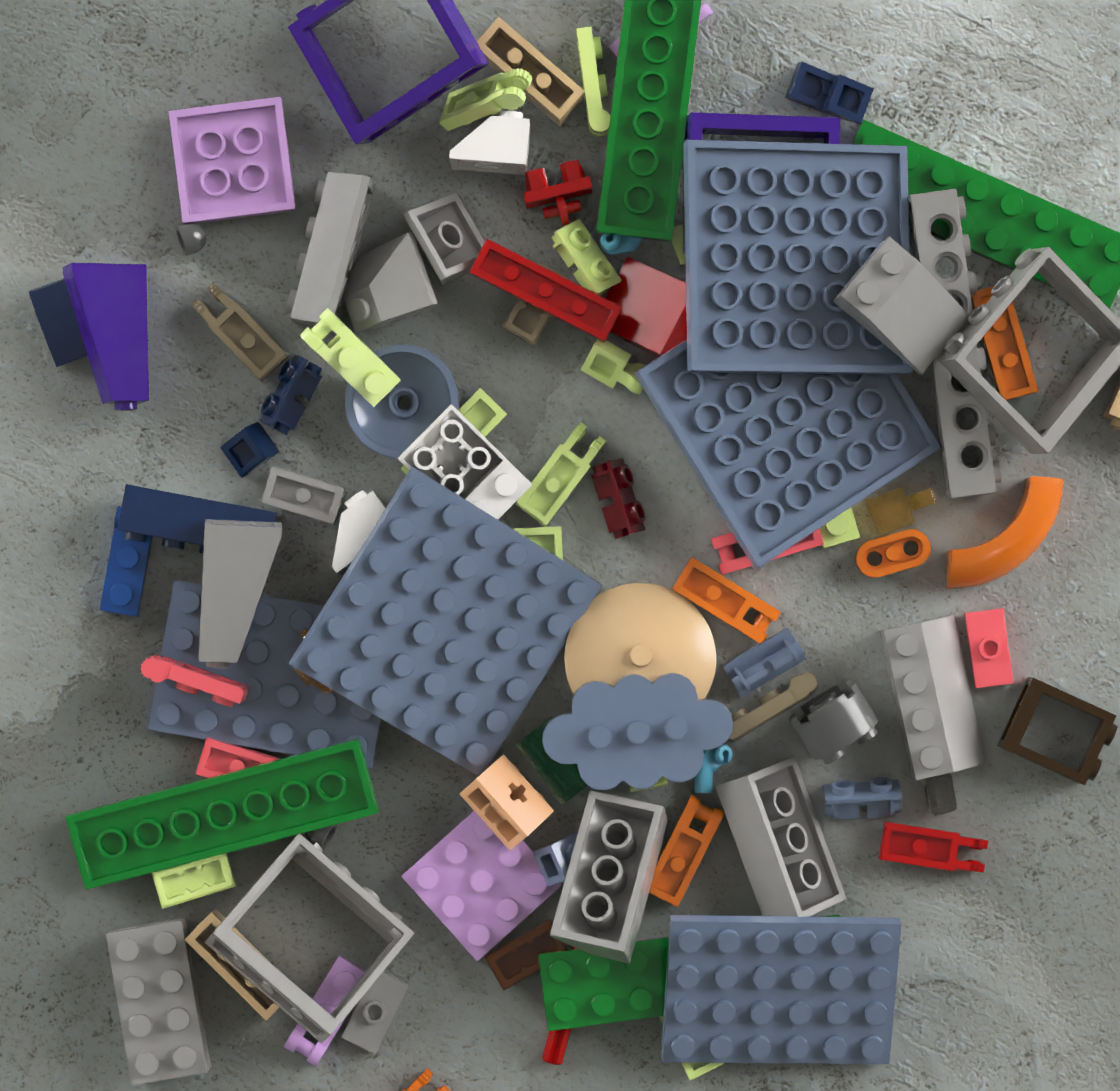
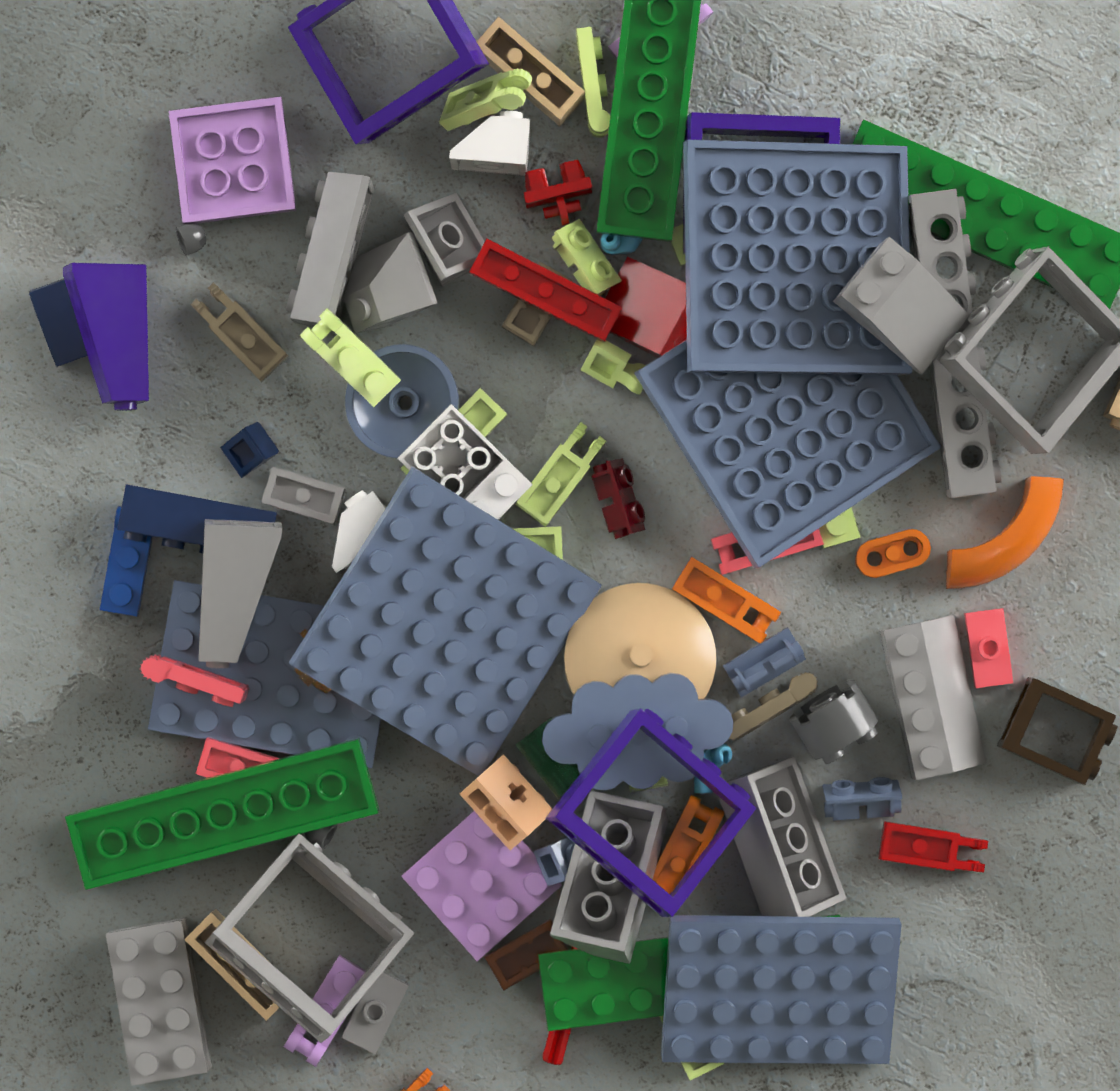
(193, 880): yellowish green plate -> none
(281, 405): dark blue hinge -> none
(565, 819): none -> dark purple window
(829, 93): dark blue slope -> none
(895, 510): clear yellow plate -> none
(940, 794): clear smoke slope -> none
(1007, 352): orange plate -> none

